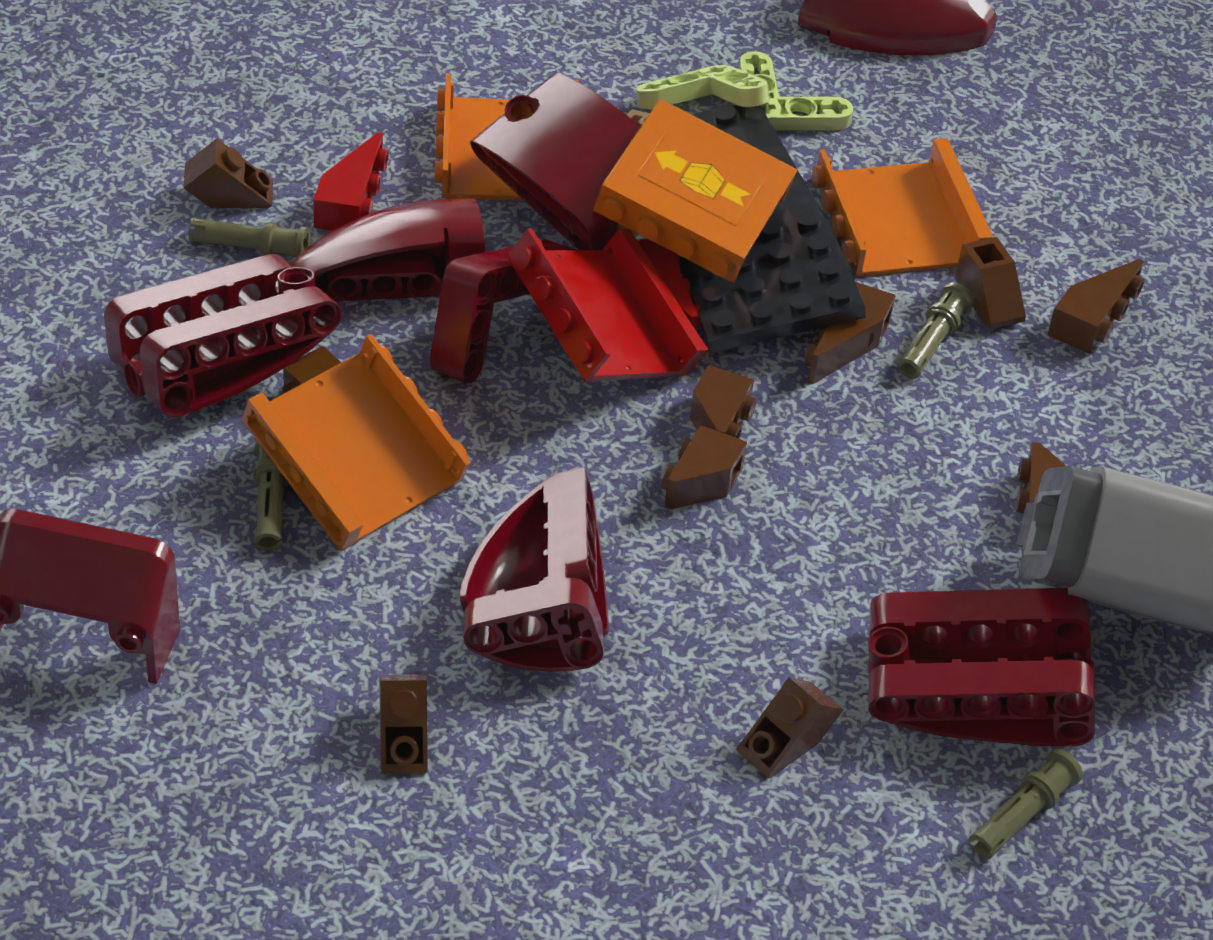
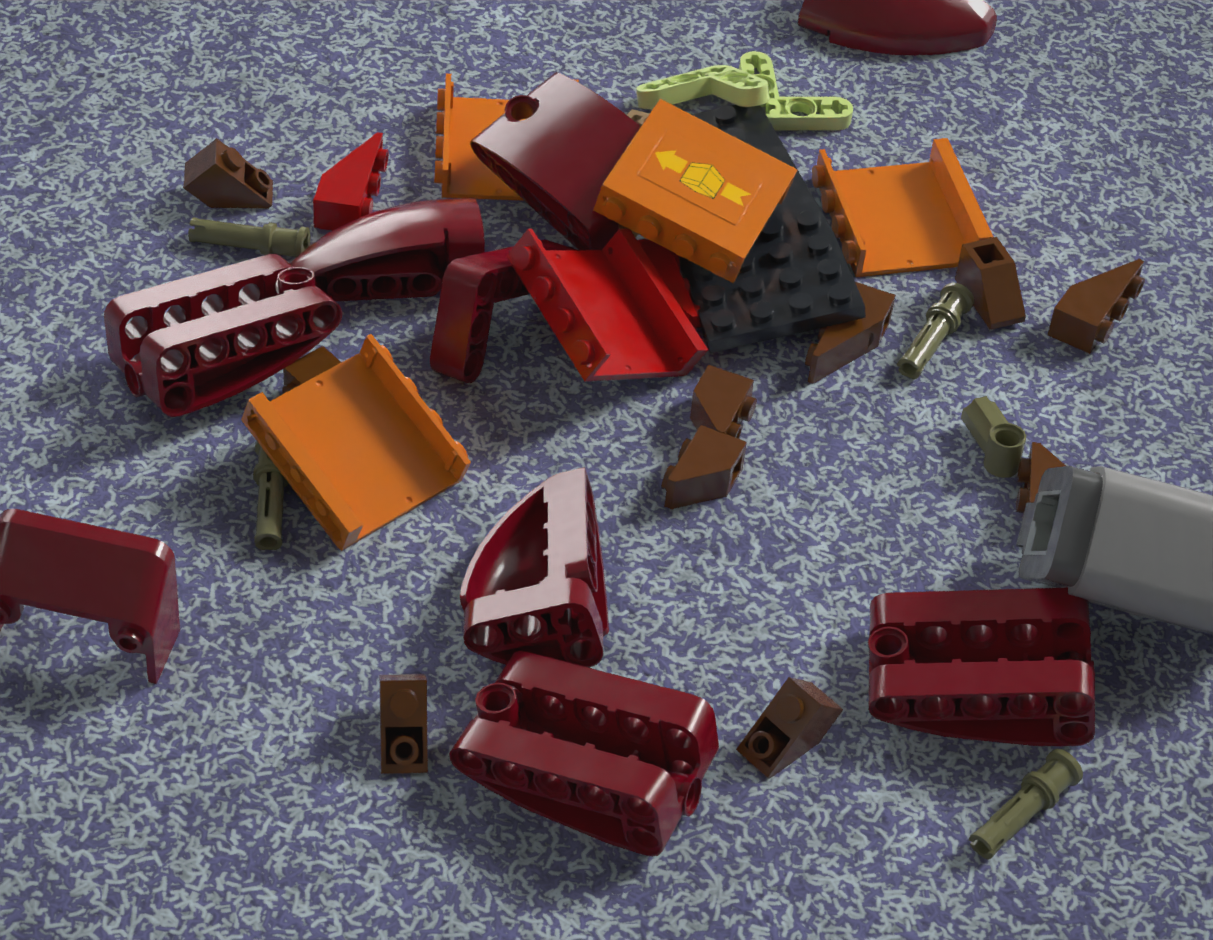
(590, 749): none -> dark red panel
(998, 439): none -> olive piece

